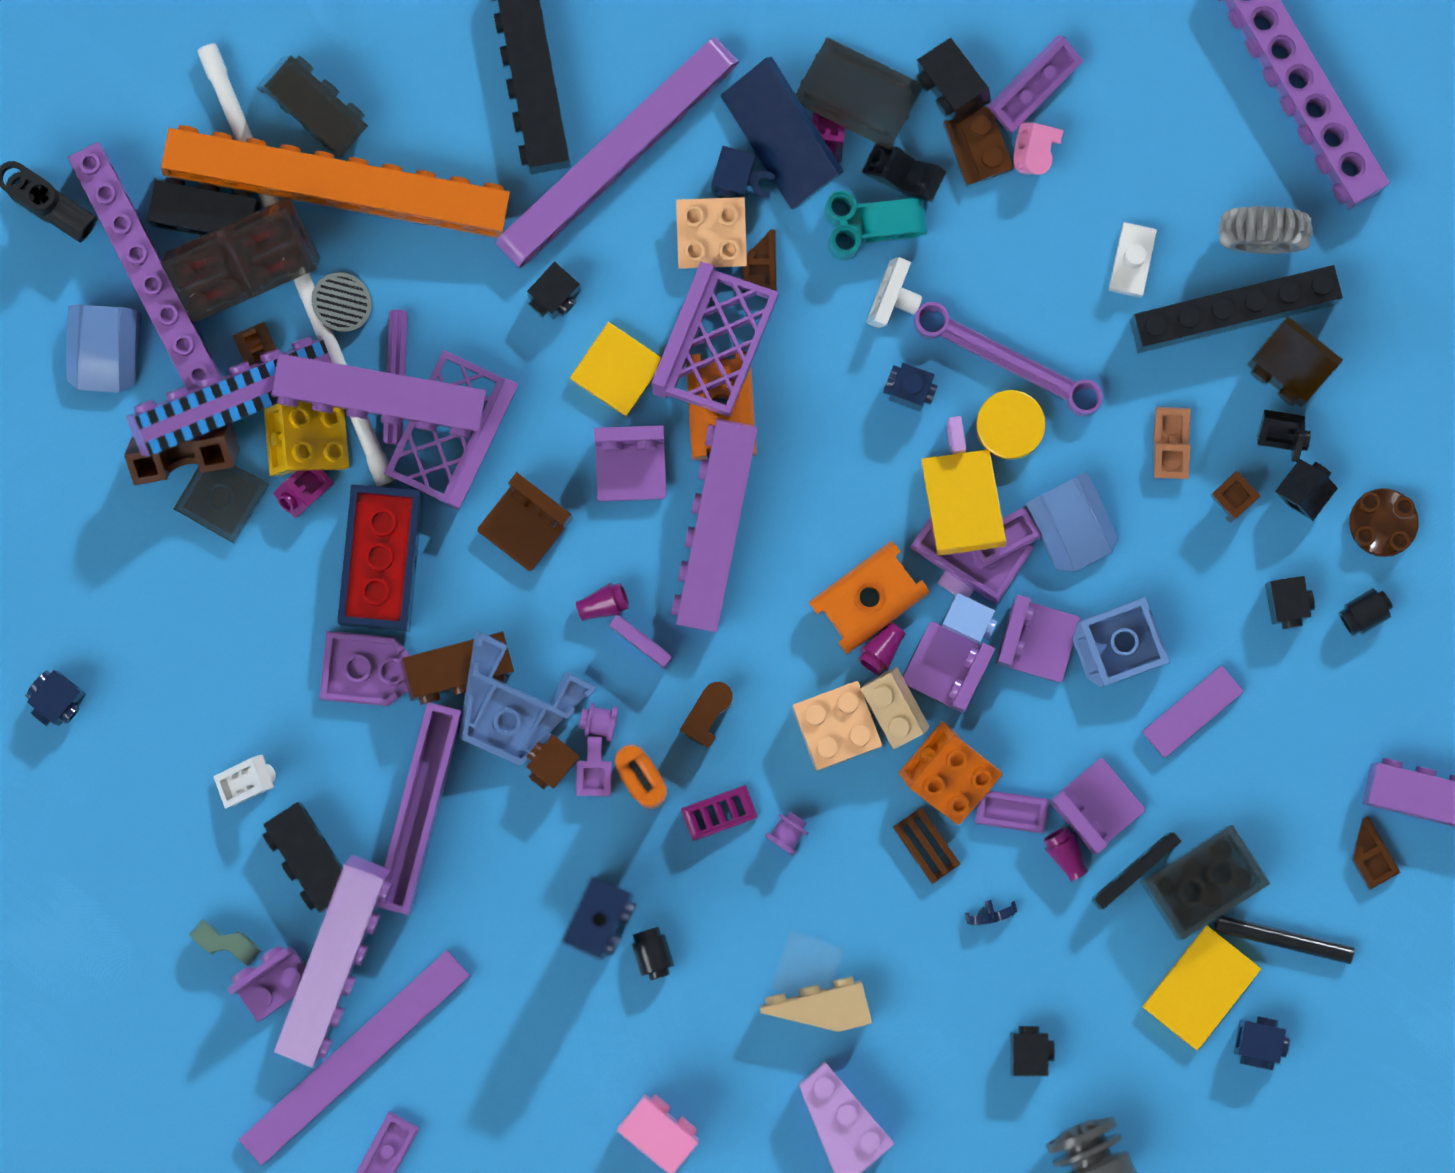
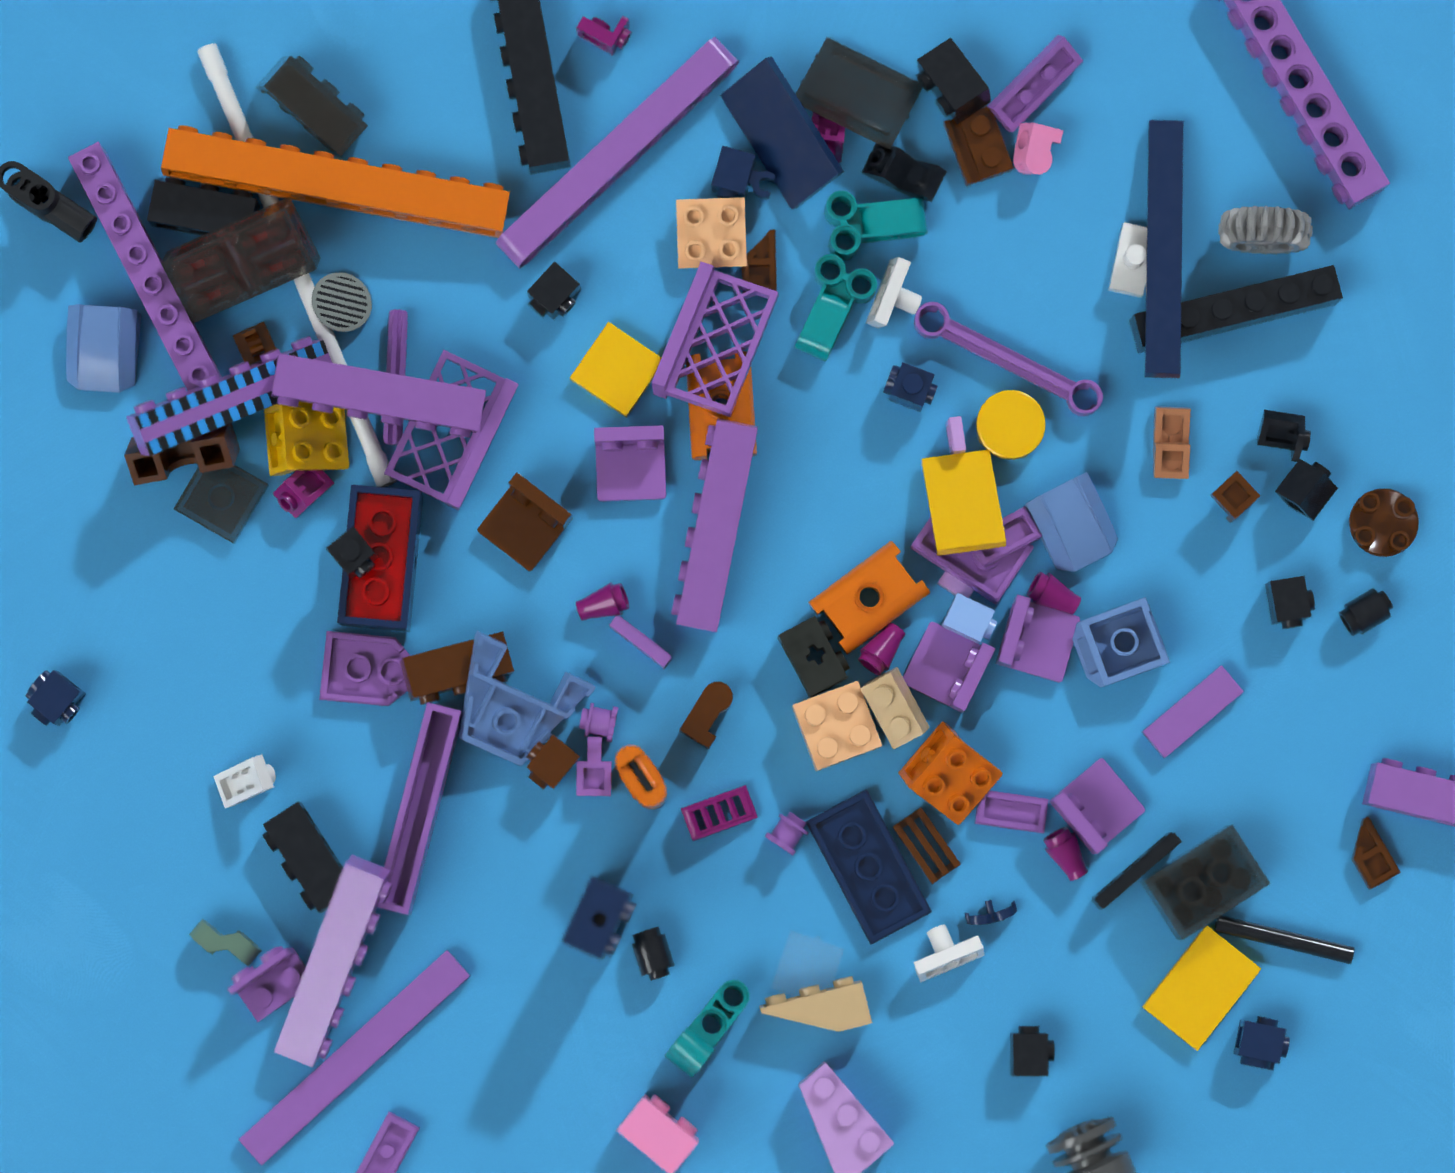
(353, 553): none -> black brick
(598, 33): none -> magenta bracket
(697, 1045): none -> teal piece
(796, 646): none -> pearl dark grey brick
(832, 307): none -> teal piece
(868, 867): none -> dark blue tile
(947, 955): none -> white tile
(1051, 593): none -> magenta cone
(1164, 249): none -> dark blue tile
(1293, 362): dark brown slope -> none

